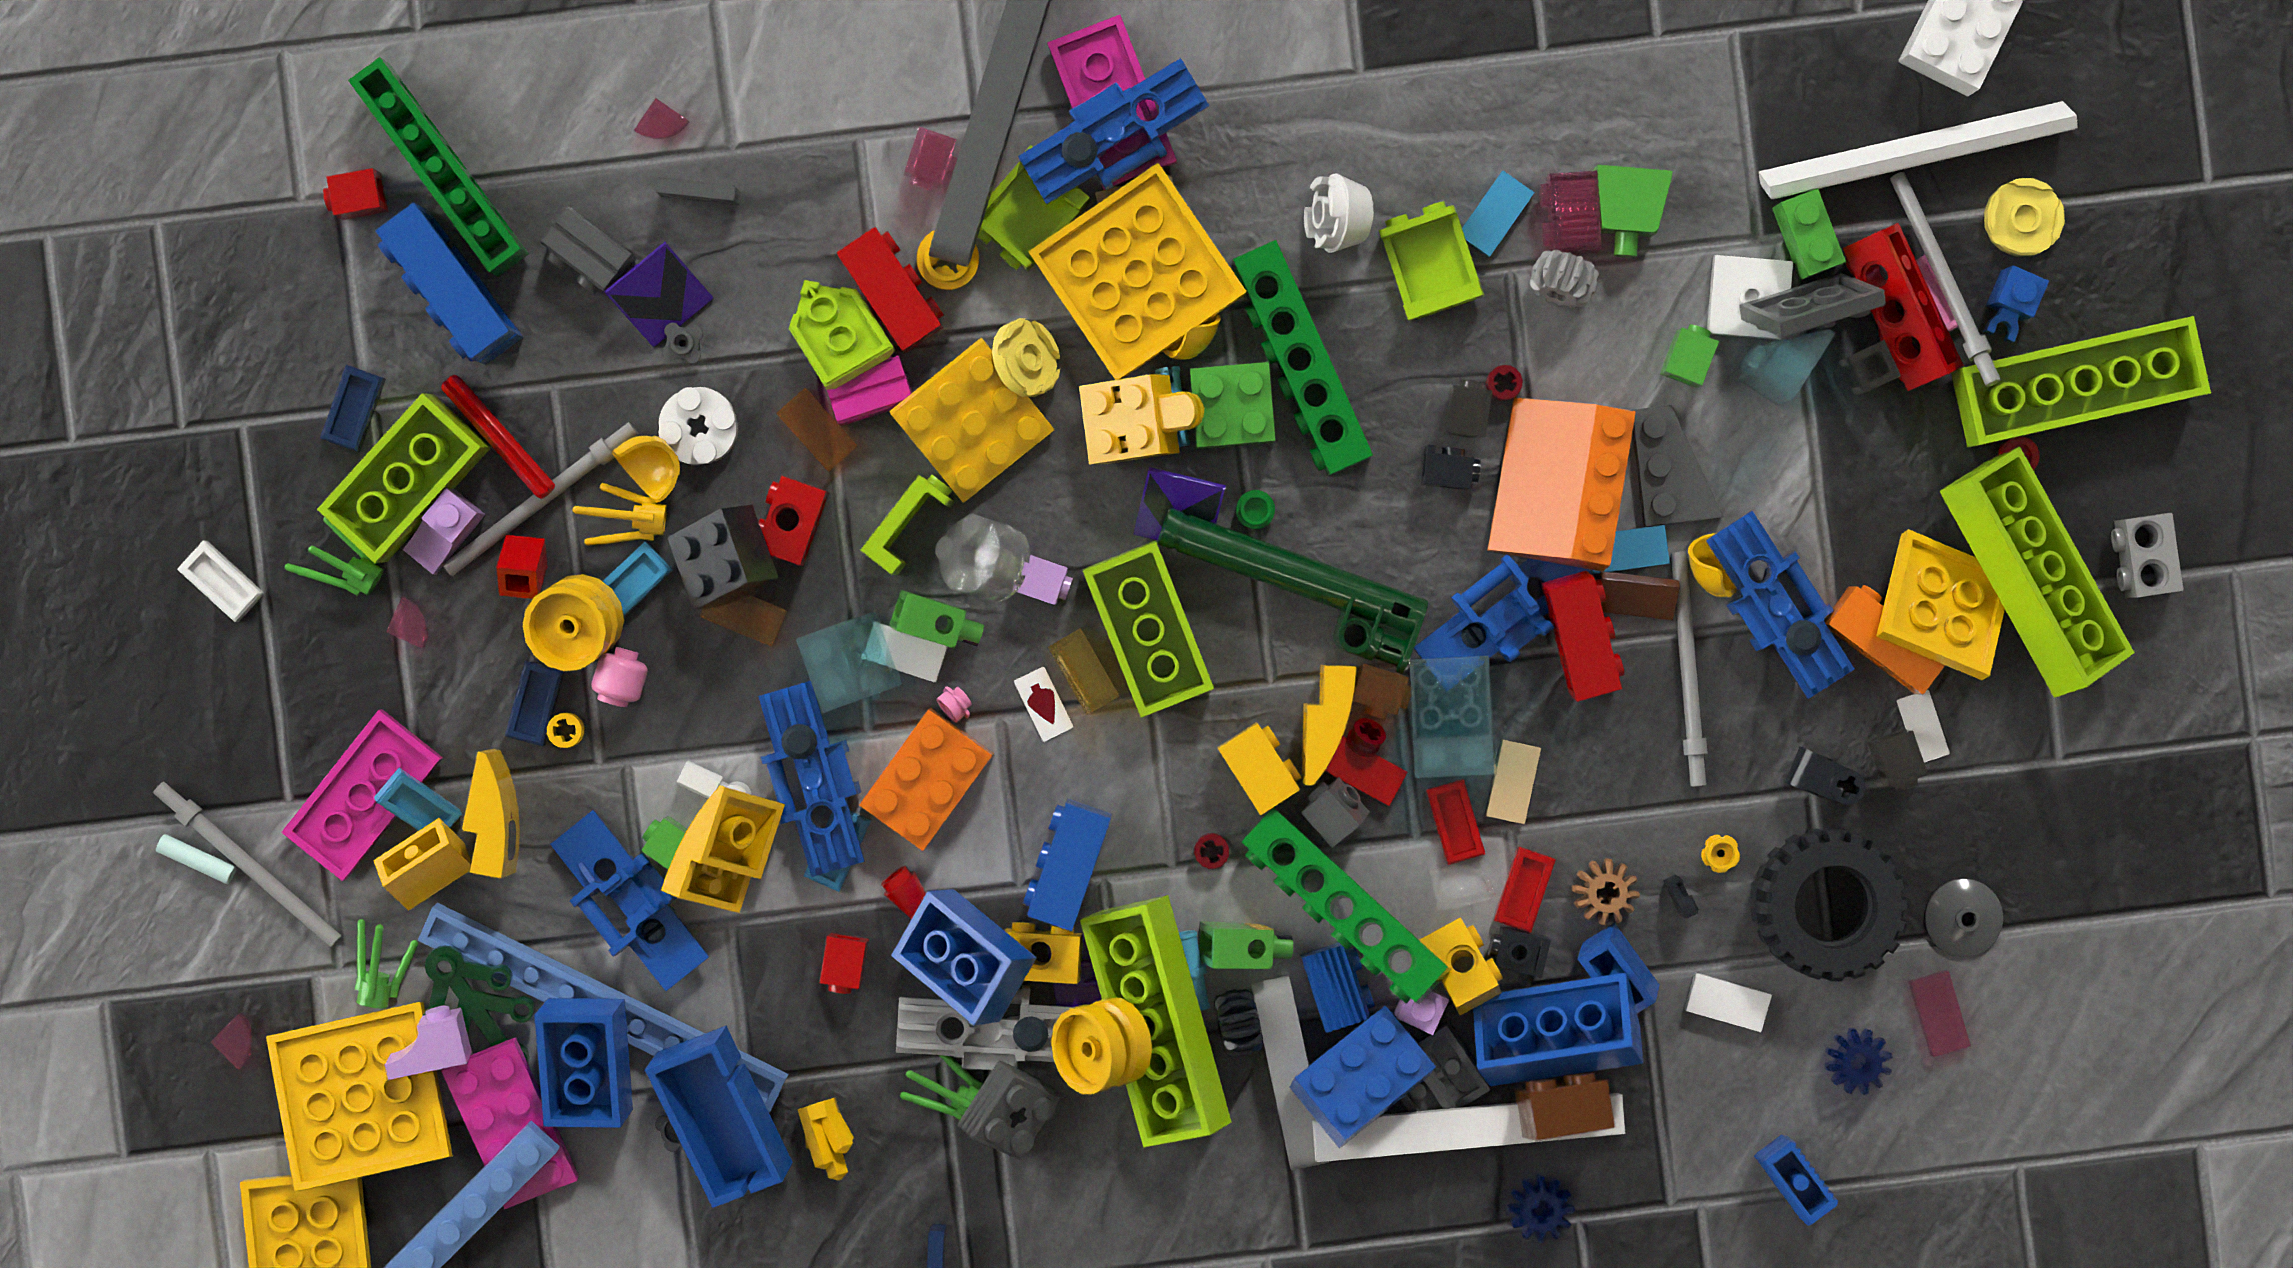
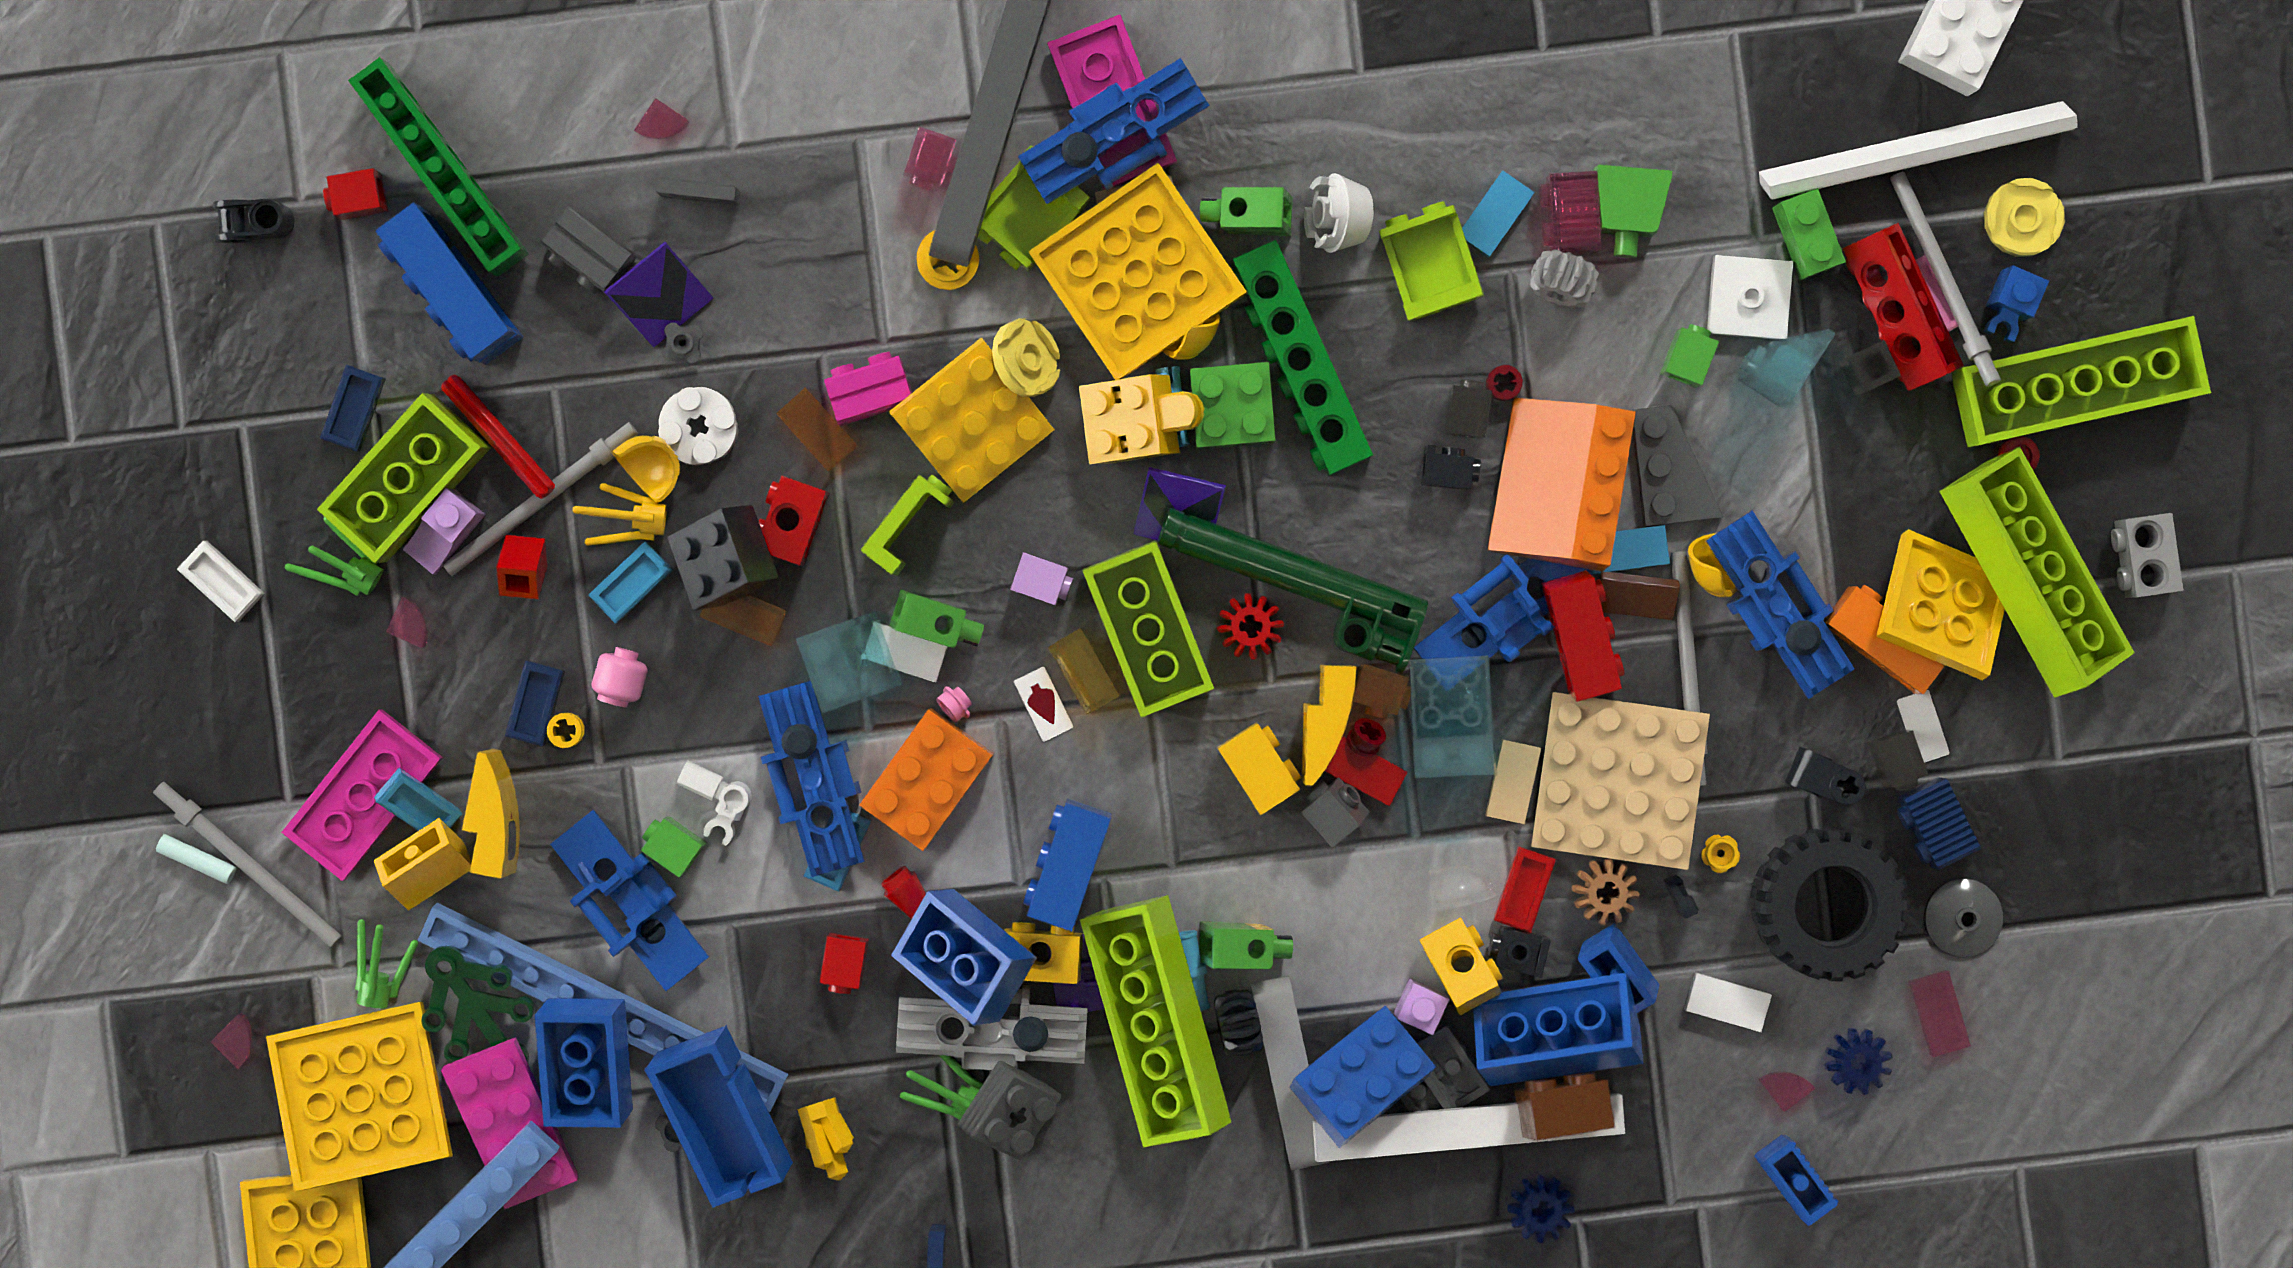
(245, 220): none -> black piece
(439, 1045): lavender arch -> none
(573, 622): yellow wheel -> none
(724, 849): yellow slope -> none
(838, 333): lime tile -> none
(891, 289): red brick -> none
(983, 558): clear brick -> none
(1101, 1045): yellow wheel -> none
(1218, 841): dark red bush -> none
(1255, 509): green plate -> none
(1258, 616): none -> red gear
(1266, 214): none -> bright green torso
(1336, 986): blue brick -> none
(1426, 968): green brick -> none
(1455, 821): red tile -> none
(1620, 780): none -> tan plate
(1786, 1088): none -> clear pink tile
(1812, 305): dark grey plate -> none
(1937, 823): none -> dark blue brick

